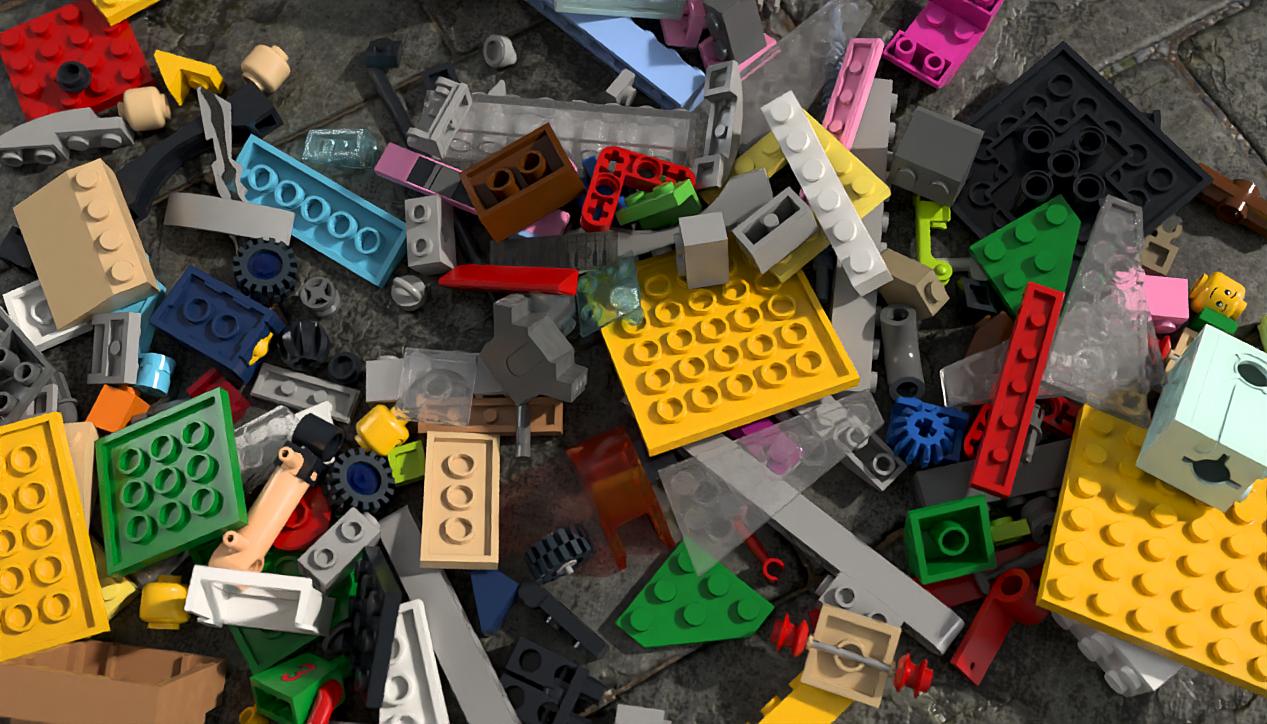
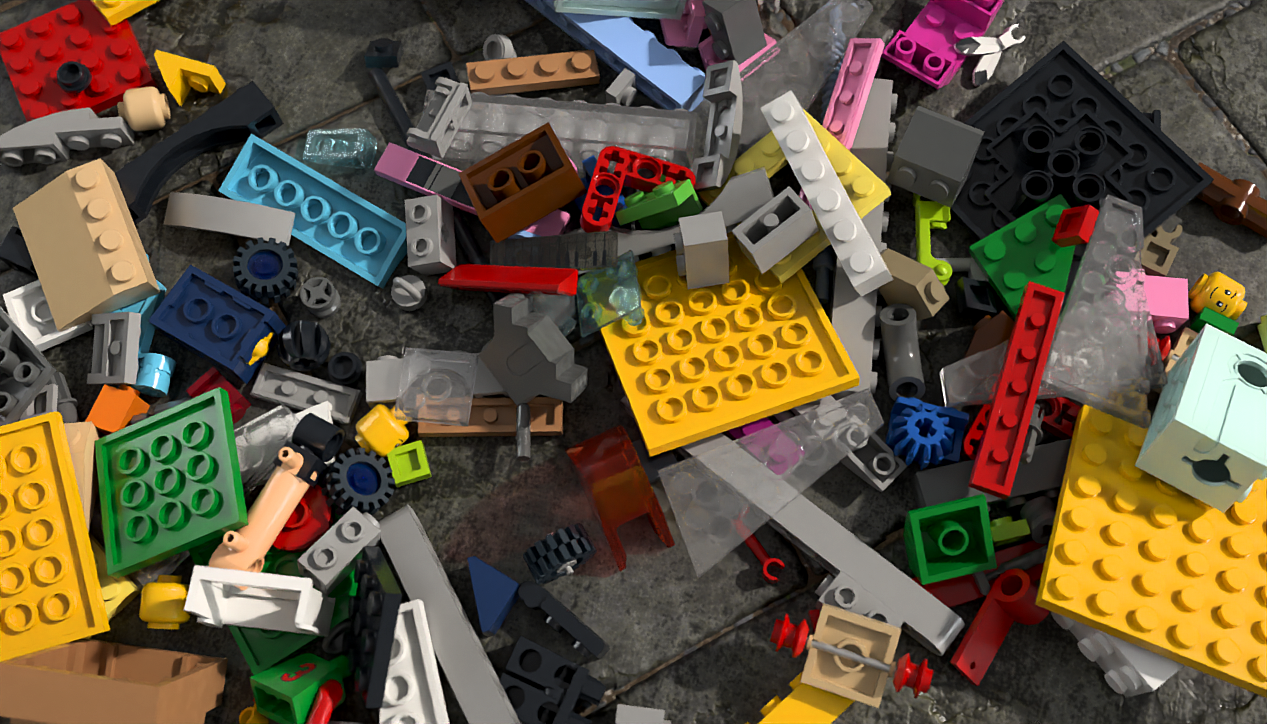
(227, 172): light grey sword -> none
(266, 68): tan head -> none
(461, 501): tan plate -> none
(533, 73): none -> medium nougat plate
(693, 610): green plate -> none
(990, 49): none -> white piece
(1075, 226): none -> red plate

